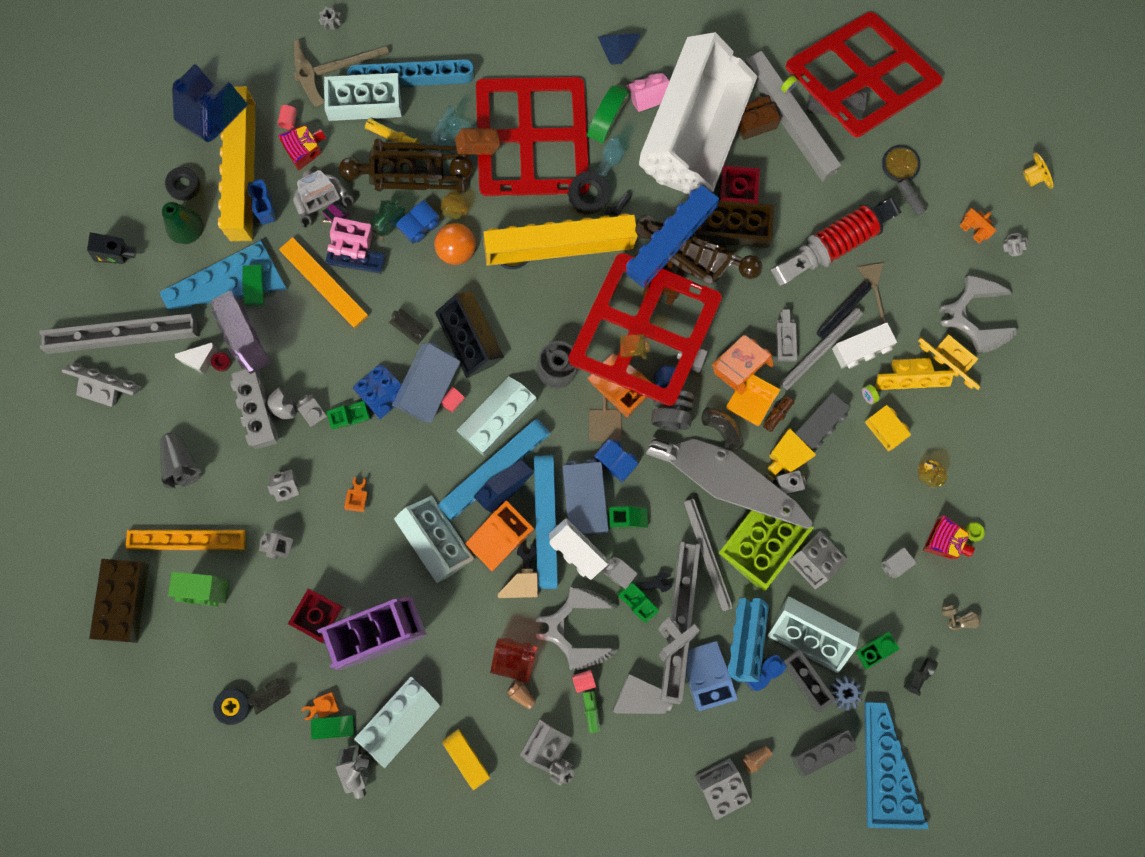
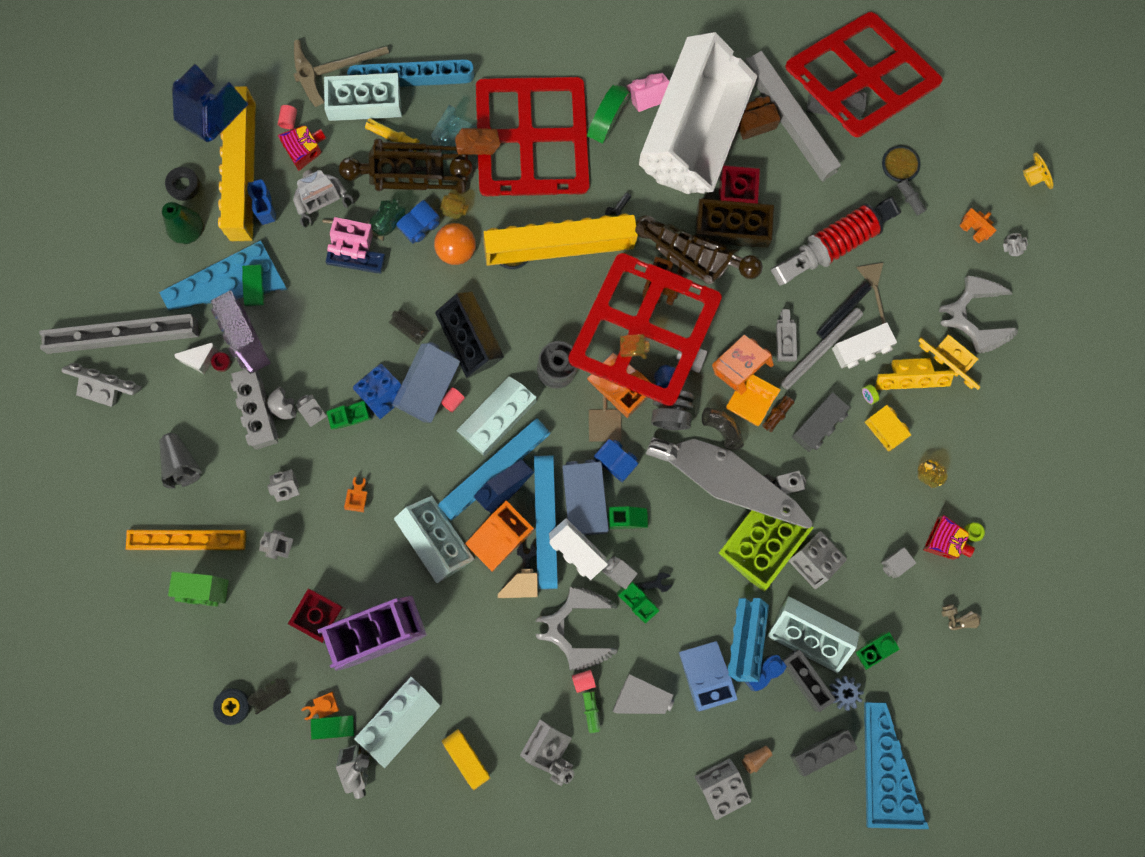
(109, 249): black torso -> none
(119, 600): dark brown brick -> none
(323, 283): light orange tile -> none
(330, 18): light grey gear -> none
(335, 210): tile -> none
(513, 659): clear red brick -> none
(520, 694): medium nougat cone -> none
(595, 180): black tyre -> none
(611, 156): clear light blue axle -> none
(618, 46): dark blue slope -> none
(672, 236): blue brick -> none
(676, 640): light grey bracket -> none
(681, 612): light grey tile -> none
(708, 555): light grey axle -> none
(789, 84): lime tile -> none
(789, 454): yellow torso -> none
(918, 677): pearl dark grey connector -> none

